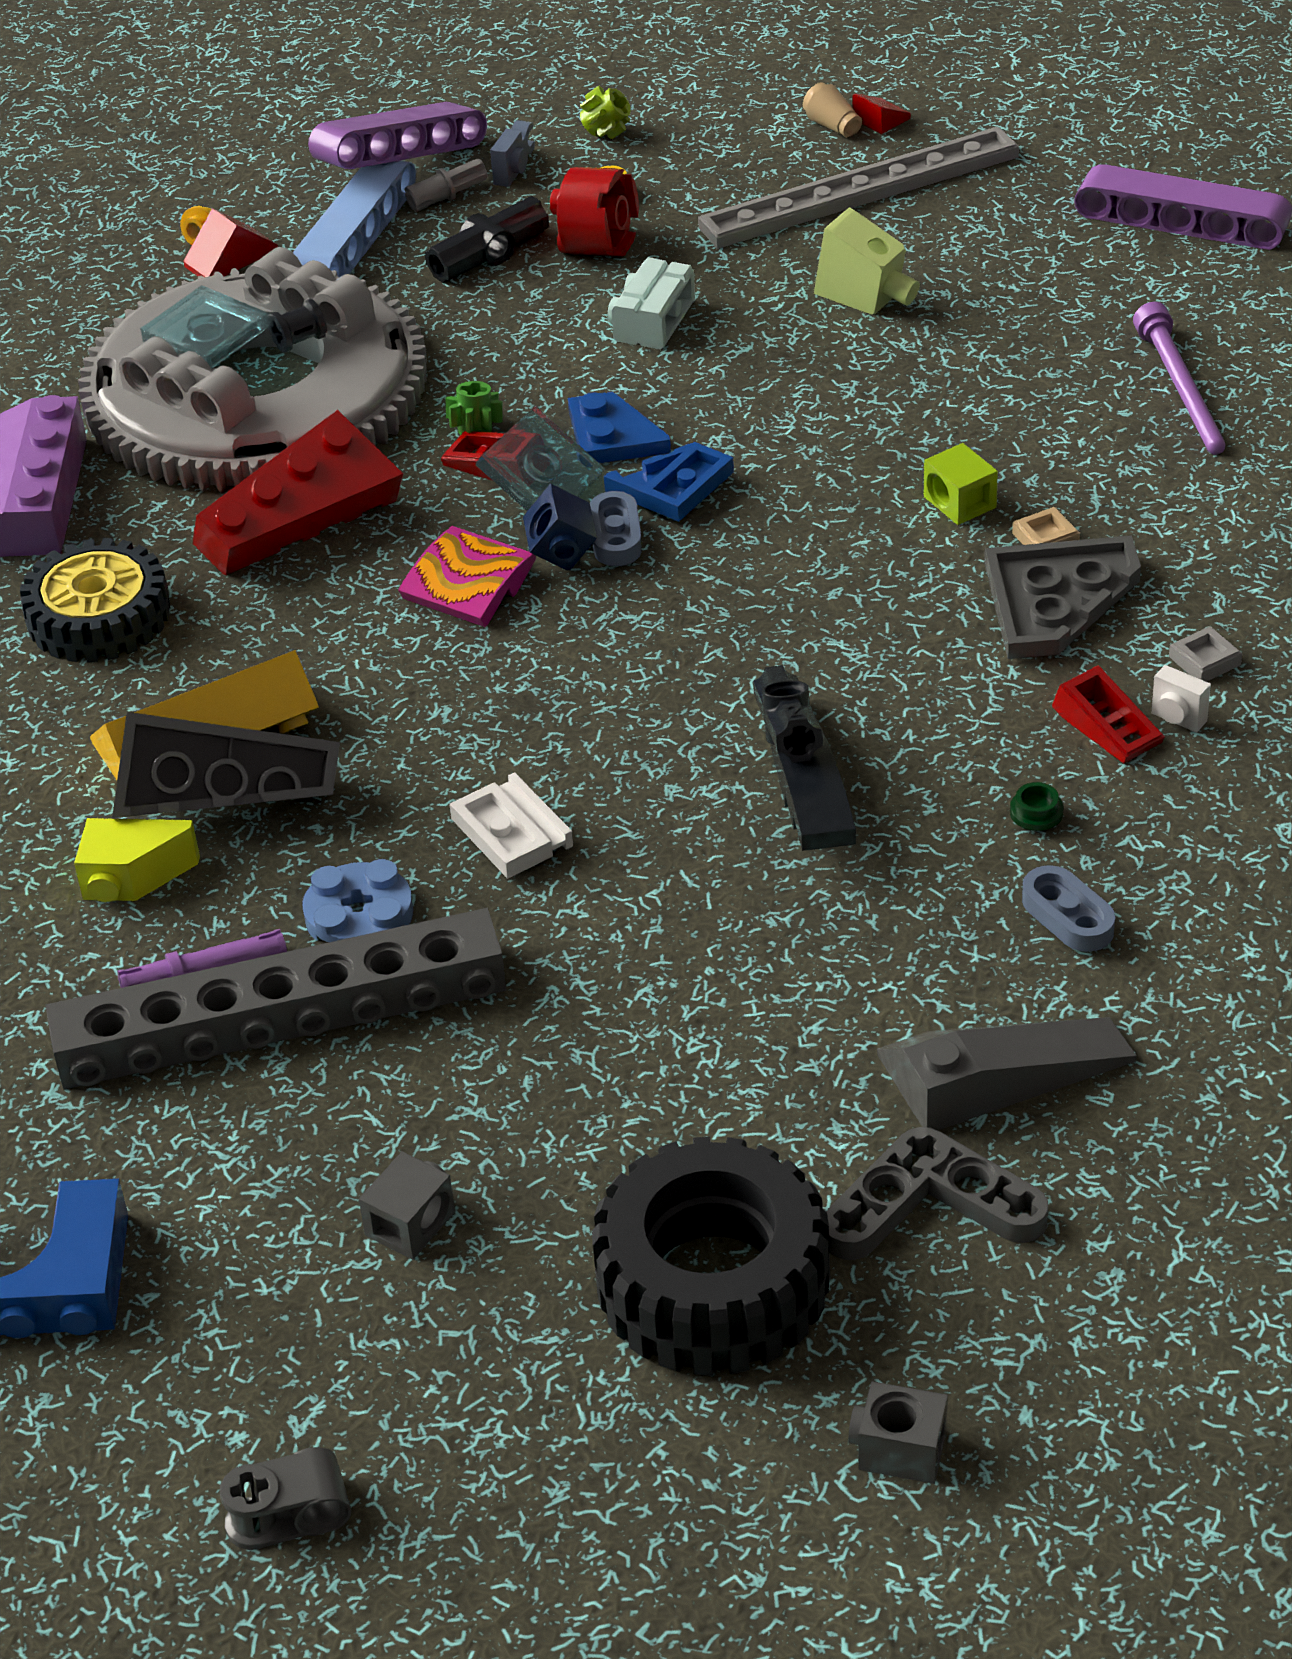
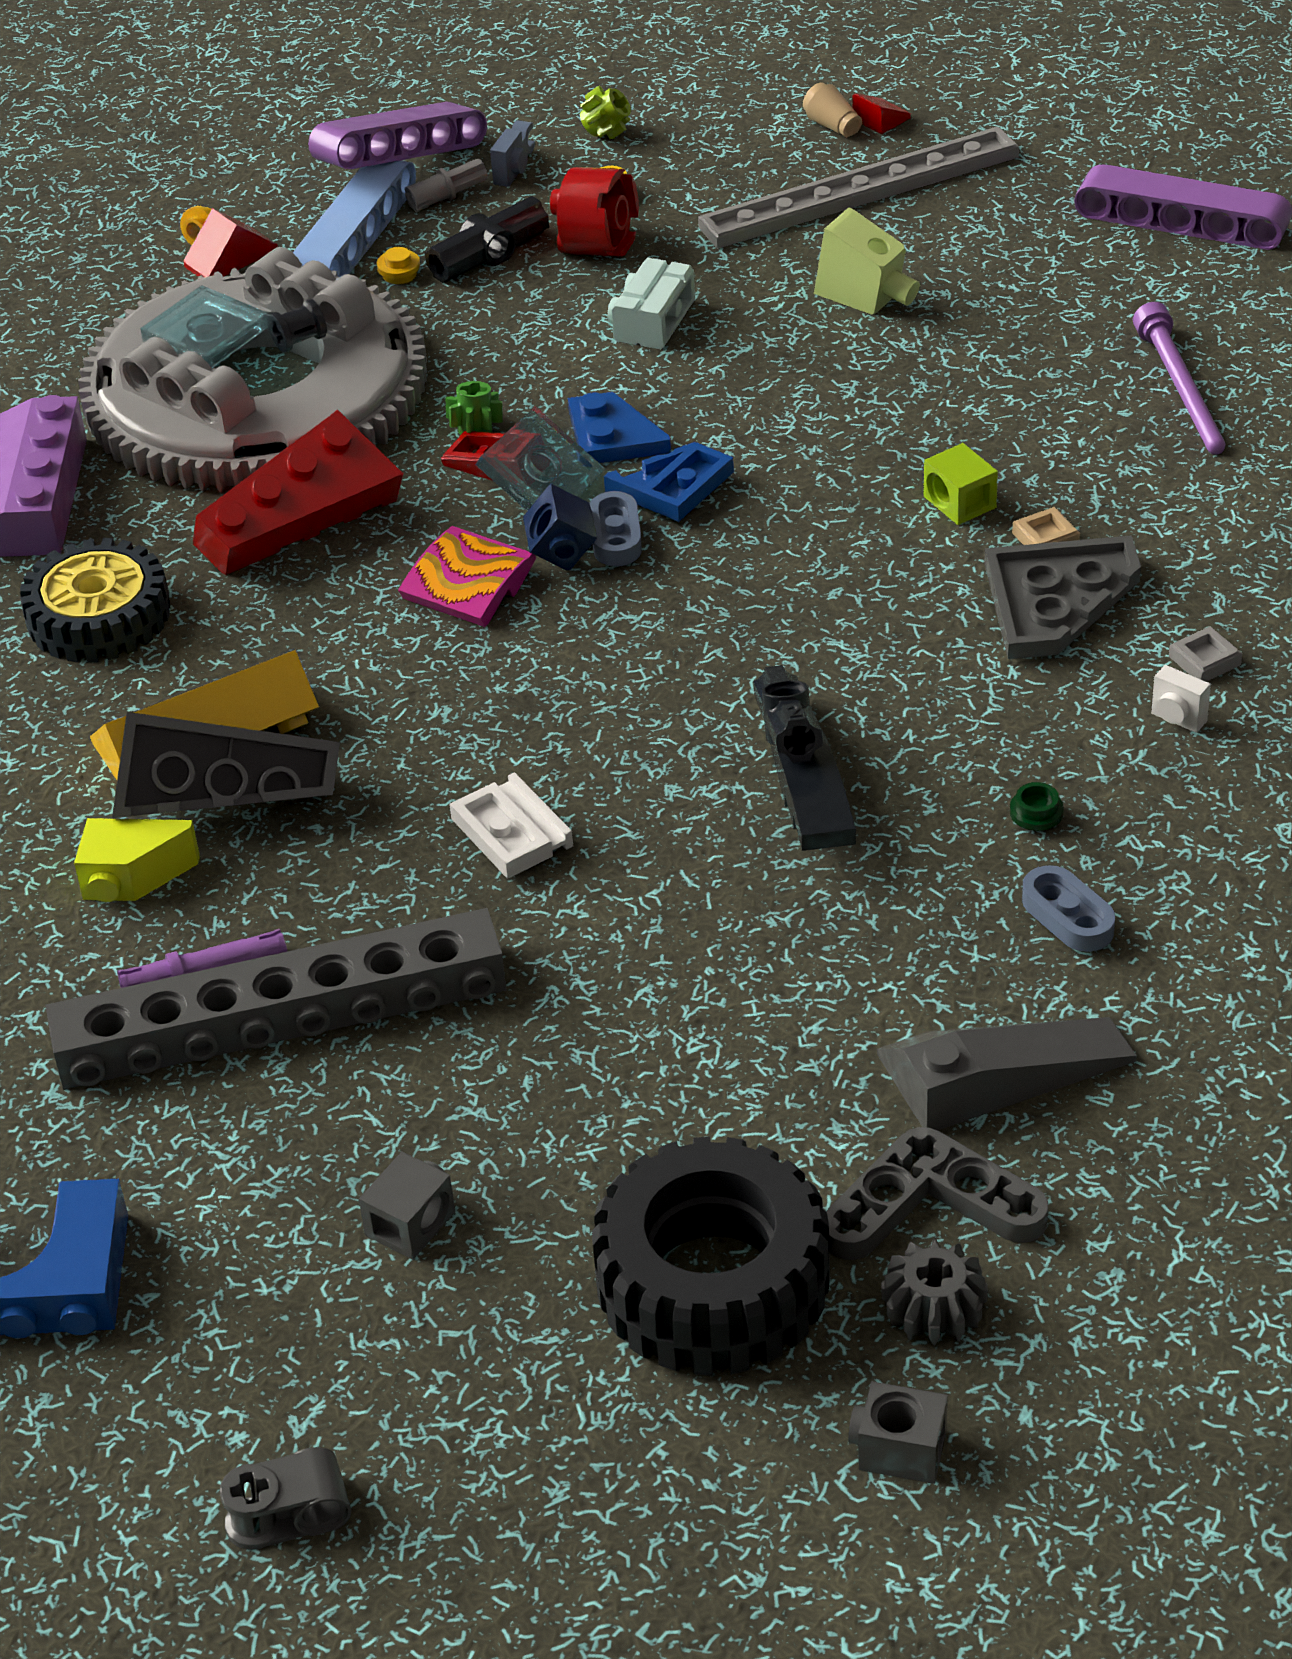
(336, 888): medium blue plate -> none
(398, 265): none -> yellow plate
(934, 1291): none -> dark grey gear
(1074, 707): red slope -> none

